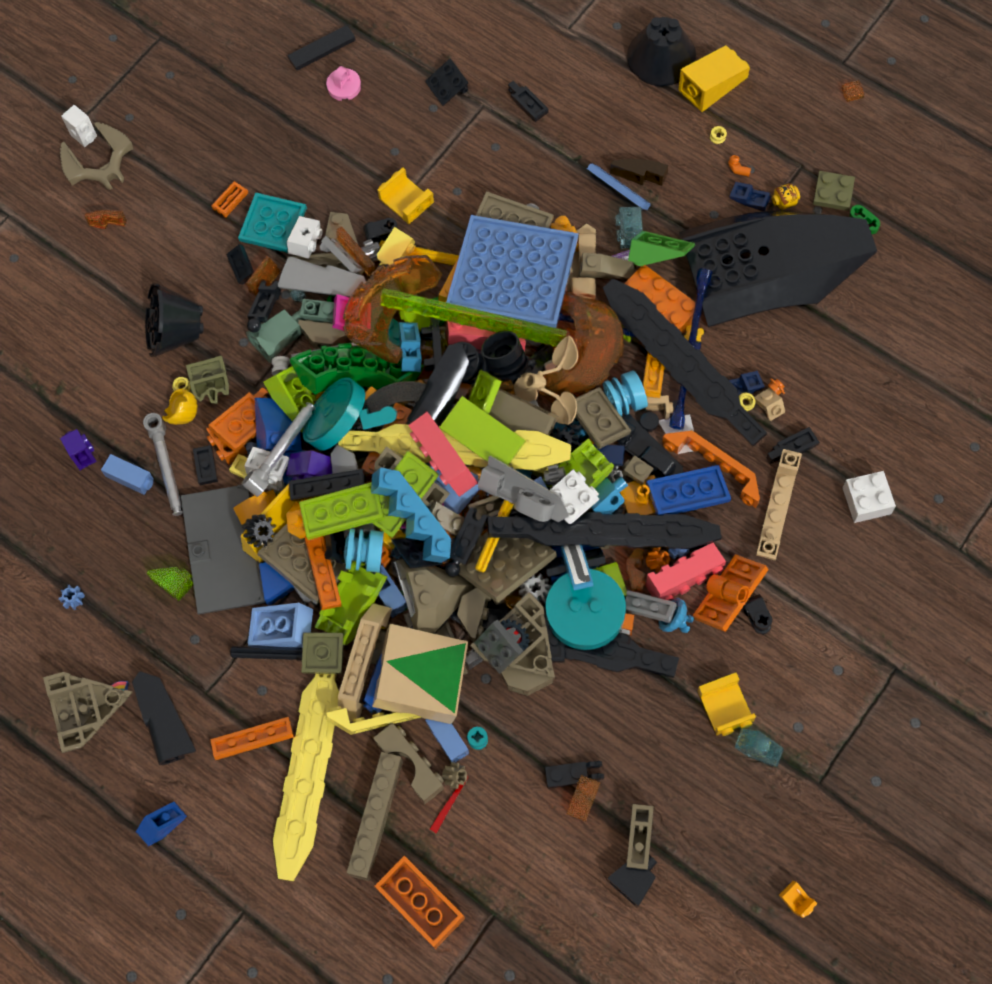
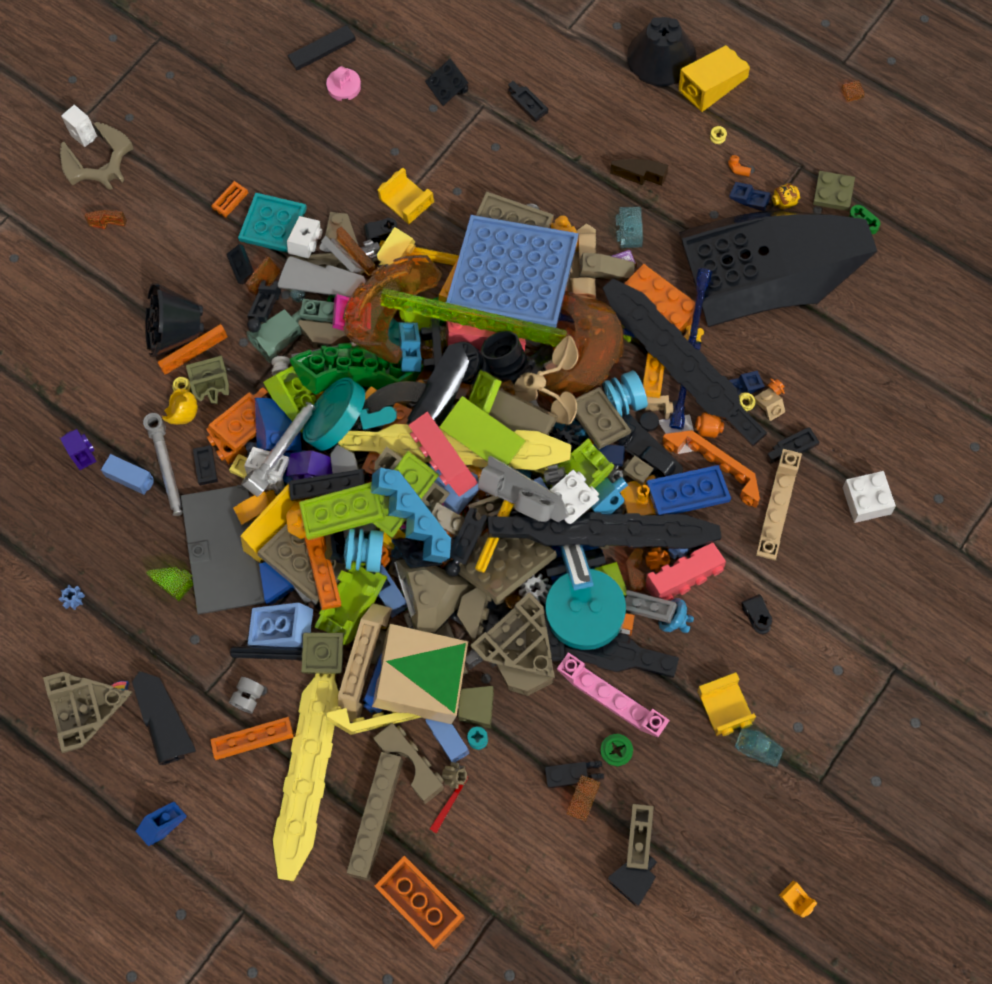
(192, 349): none -> orange tile
(249, 688): none -> light grey wheel
(266, 530): black gear -> none
(476, 706): none -> olive torso
(502, 643): dark grey plate -> none
(611, 698): none -> bright pink slope
(619, 186): medium blue tile -> none
(619, 741): none -> green gear
(653, 248): bright green slope -> none
(709, 425): none -> orange head
(729, 592): orange plate -> none

